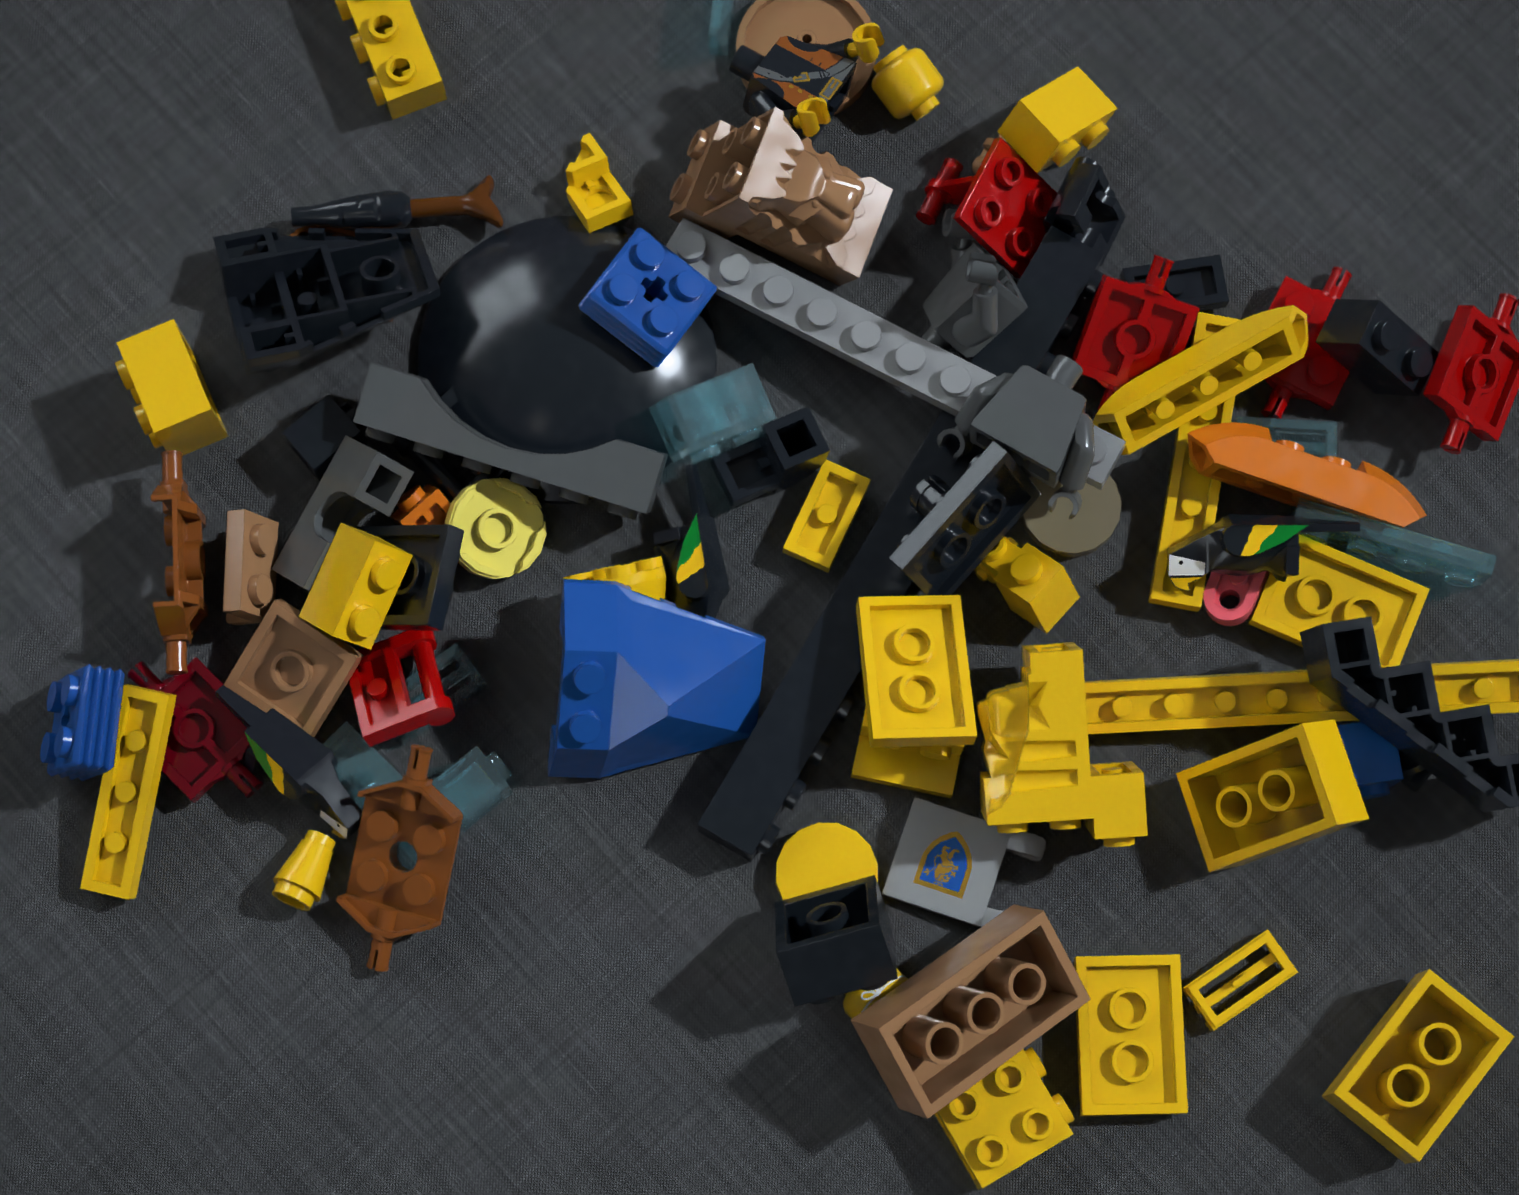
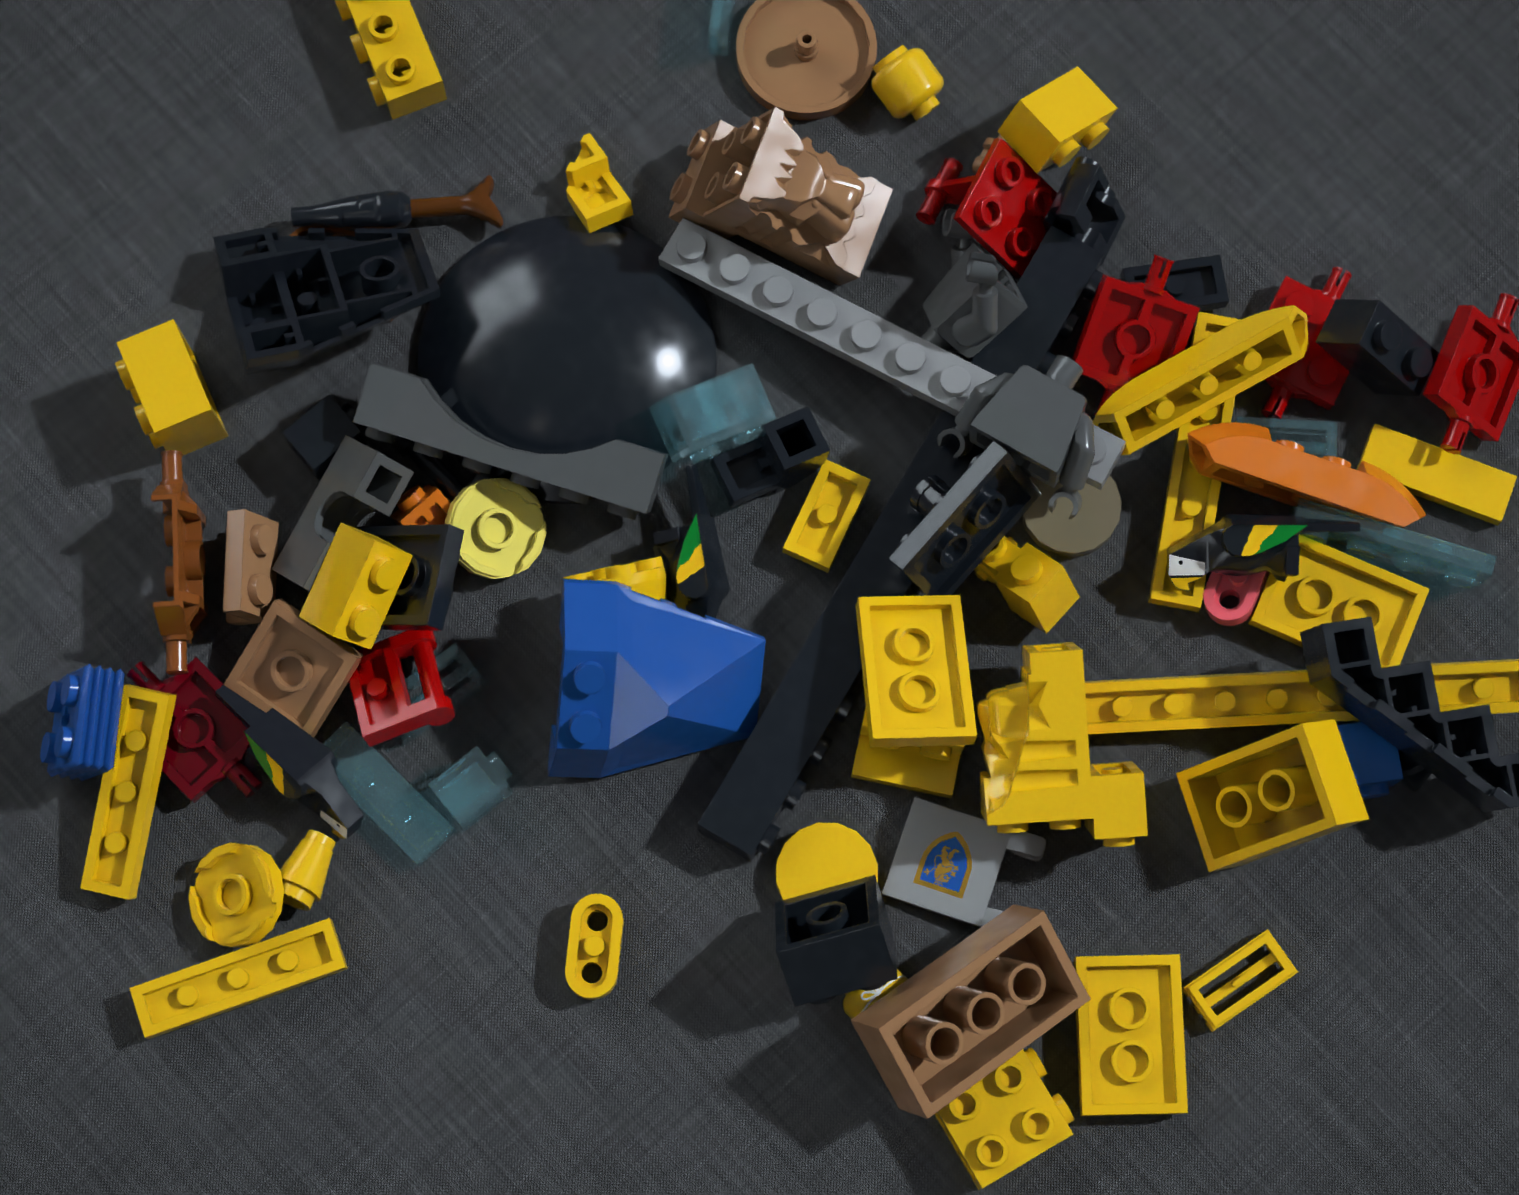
(236, 895): none -> yellow tile
(238, 978): none -> yellow plate
(380, 890): dark orange plate -> none
(594, 947): none -> yellow plate
(642, 325): blue brick -> none
(804, 77): torso -> none
(1418, 1066): yellow brick -> none
(1439, 475): none -> yellow tile

